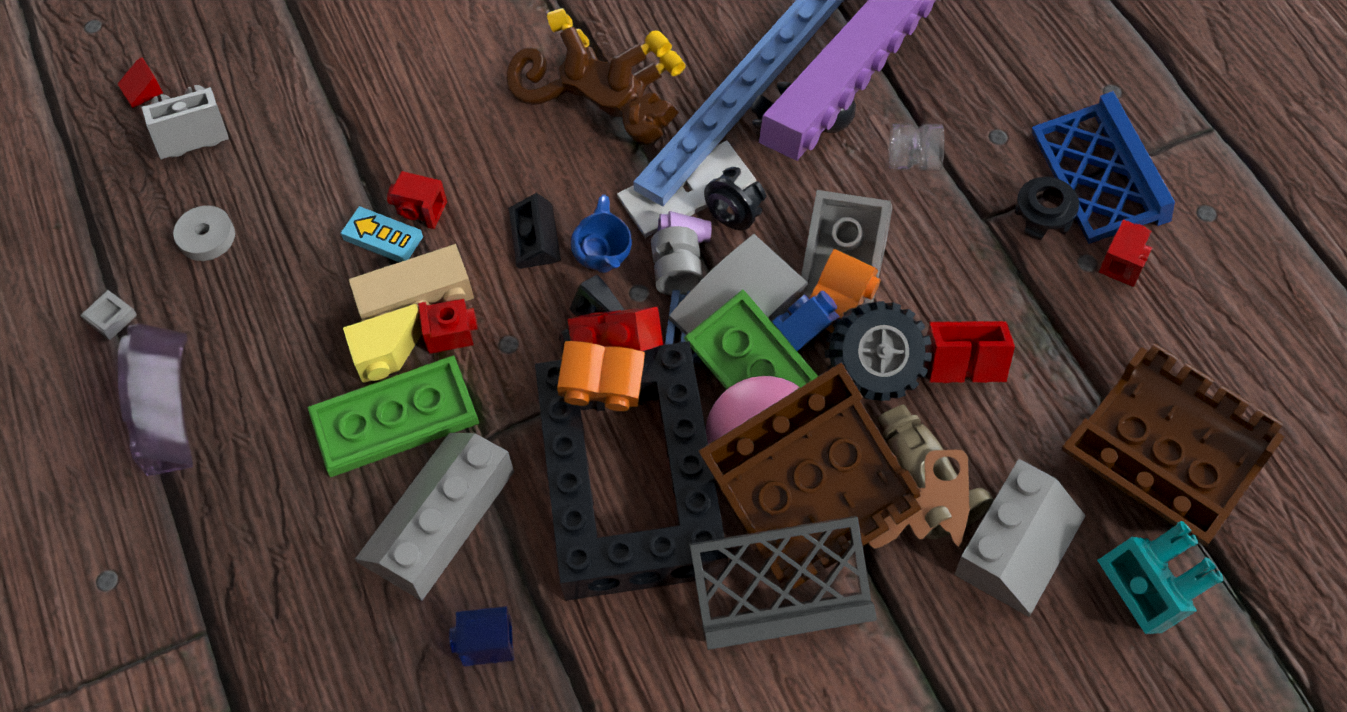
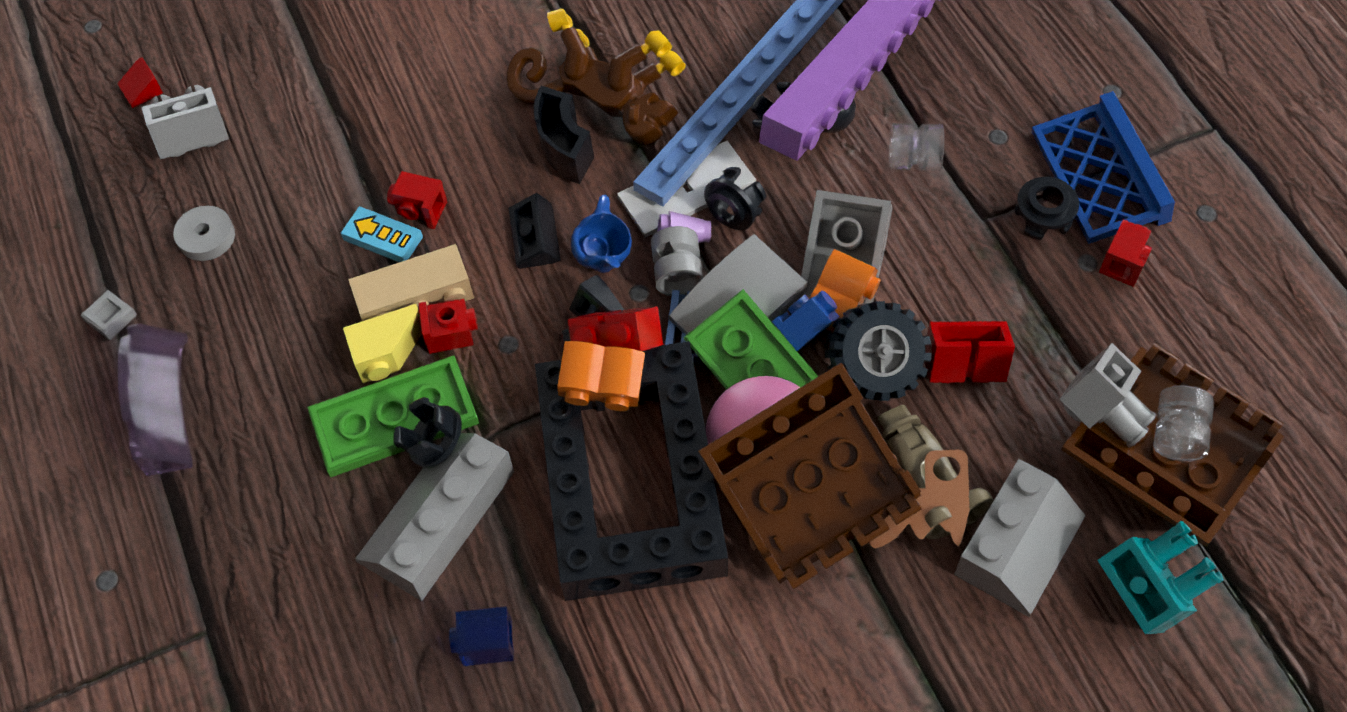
(432, 420): none -> black piece
(562, 141): none -> black brick
(790, 618): dark grey fence -> none
(1104, 395): none -> light grey brick
(1183, 423): none -> clear wheel

